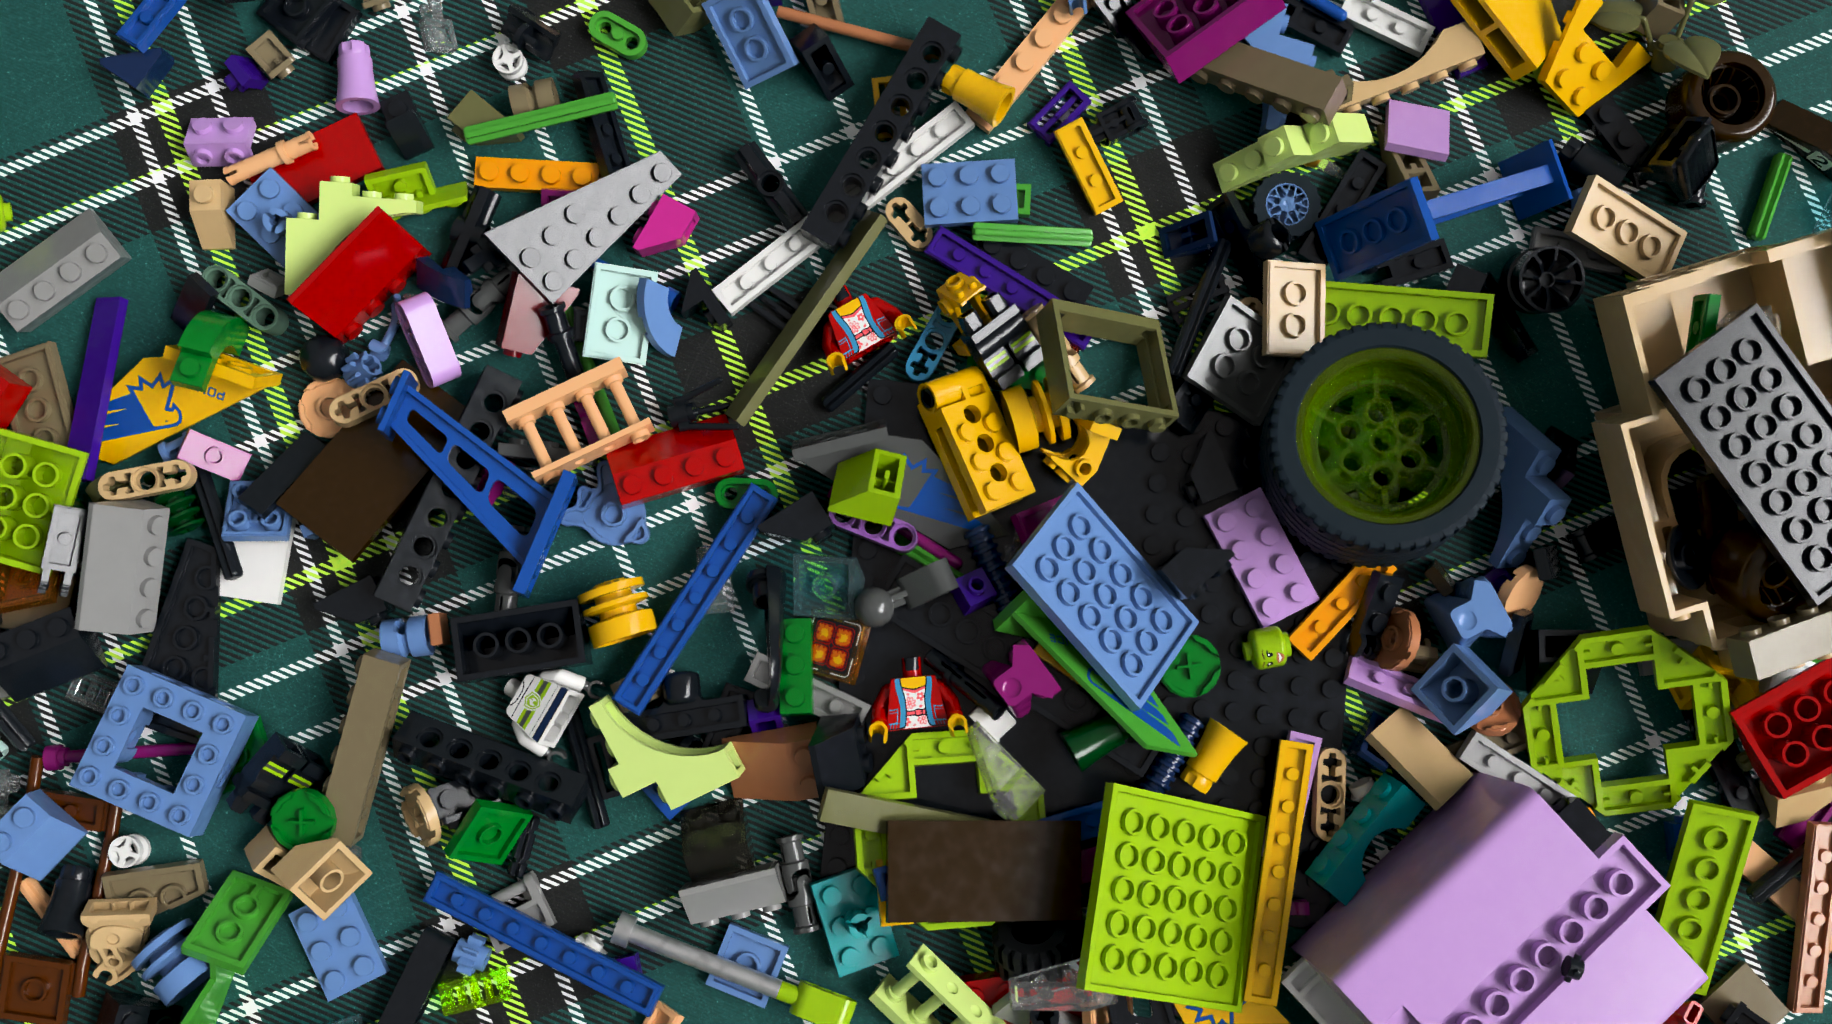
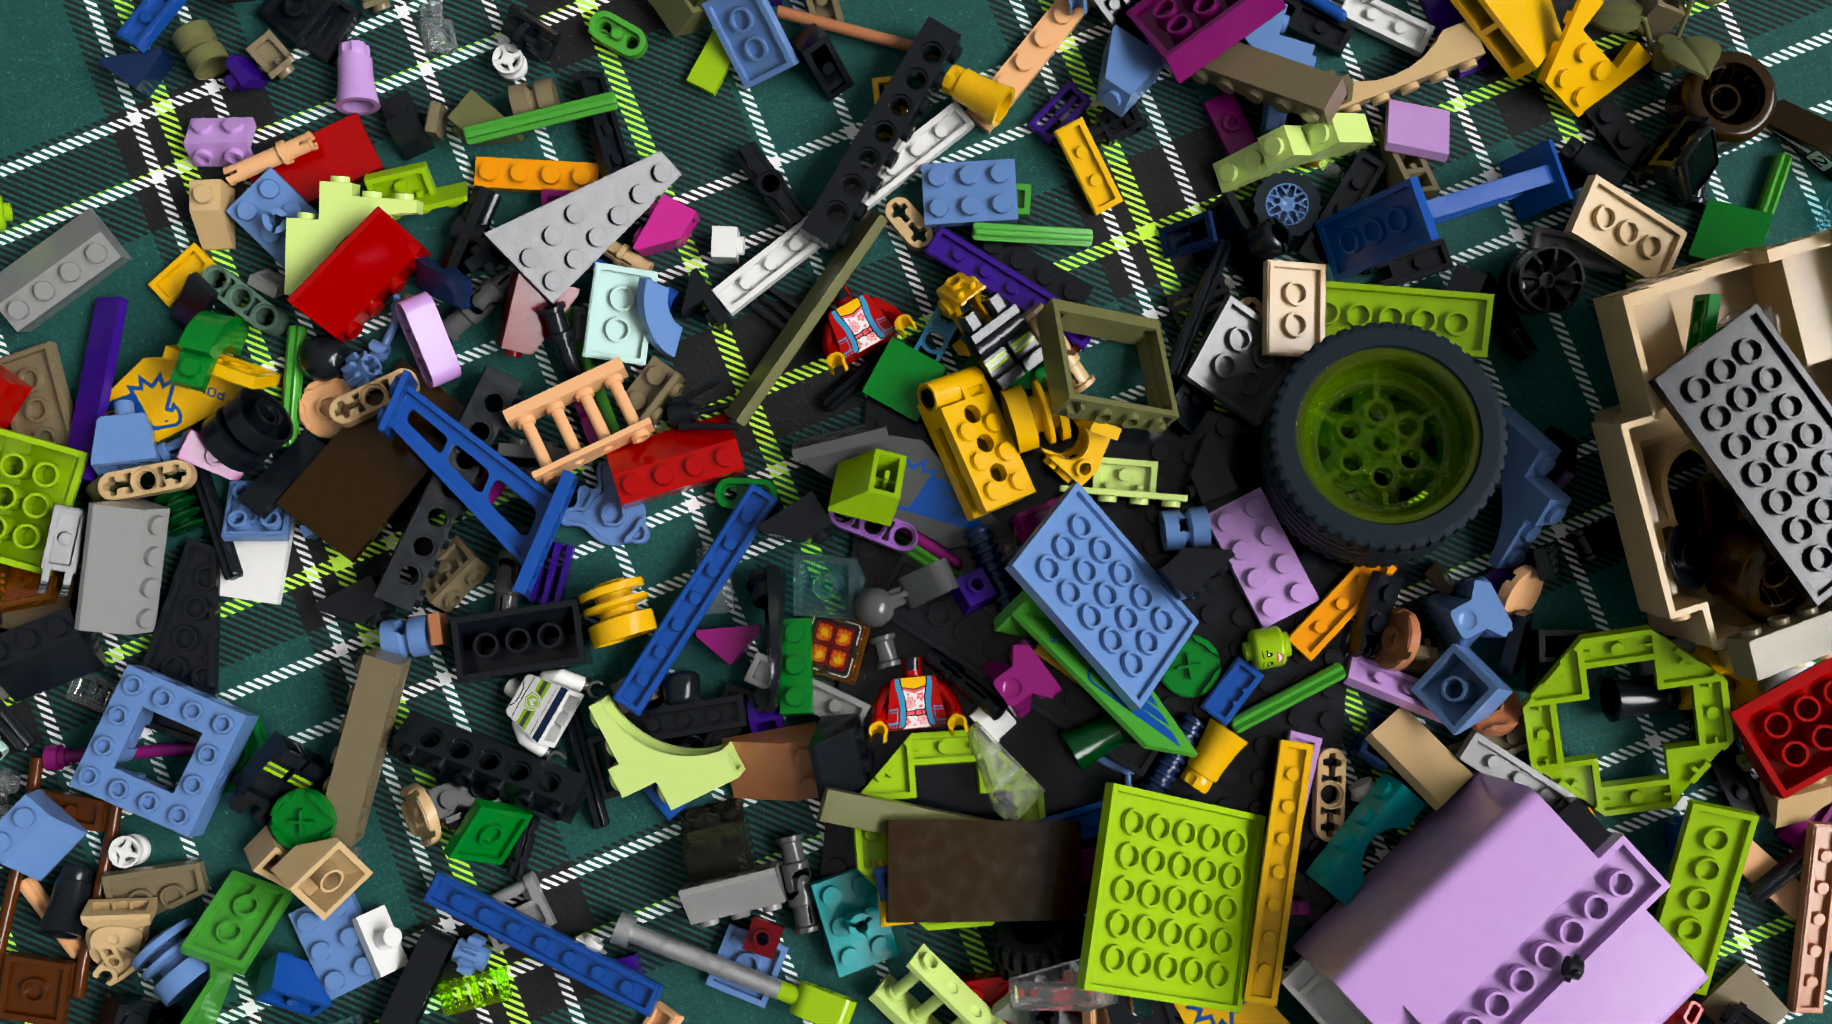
(123, 440): none -> medium blue torso
(171, 280): none -> yellow tile
(201, 49): none -> olive wheel
(247, 429): none -> black wheel
(291, 985): none -> blue slope
(293, 376): none -> bright green axle
(380, 941): none -> white tile
(436, 121): none -> dark tan tile
(456, 576): none -> dark tan bracket
(551, 574): none -> dark purple tile
(624, 256): none -> tan pin
(654, 389): none -> dark tan bracket
(710, 67): none -> lime tile
(726, 245): none -> white plate
(729, 642): none -> magenta slope
(771, 928): none -> dark red plate
(884, 651): none -> dark grey bush
(899, 375): none -> green tile
(1117, 767): none -> medium blue piece
(1125, 71): none -> medium blue slope
(1129, 479): none -> yellowish green bracket
(1196, 528): none -> medium blue wheel
(1229, 123): none -> magenta plate
(1231, 691): none -> blue plate
(1287, 697): none -> bright green axle
(1635, 697): none -> black plant
(1728, 229): none -> green tile

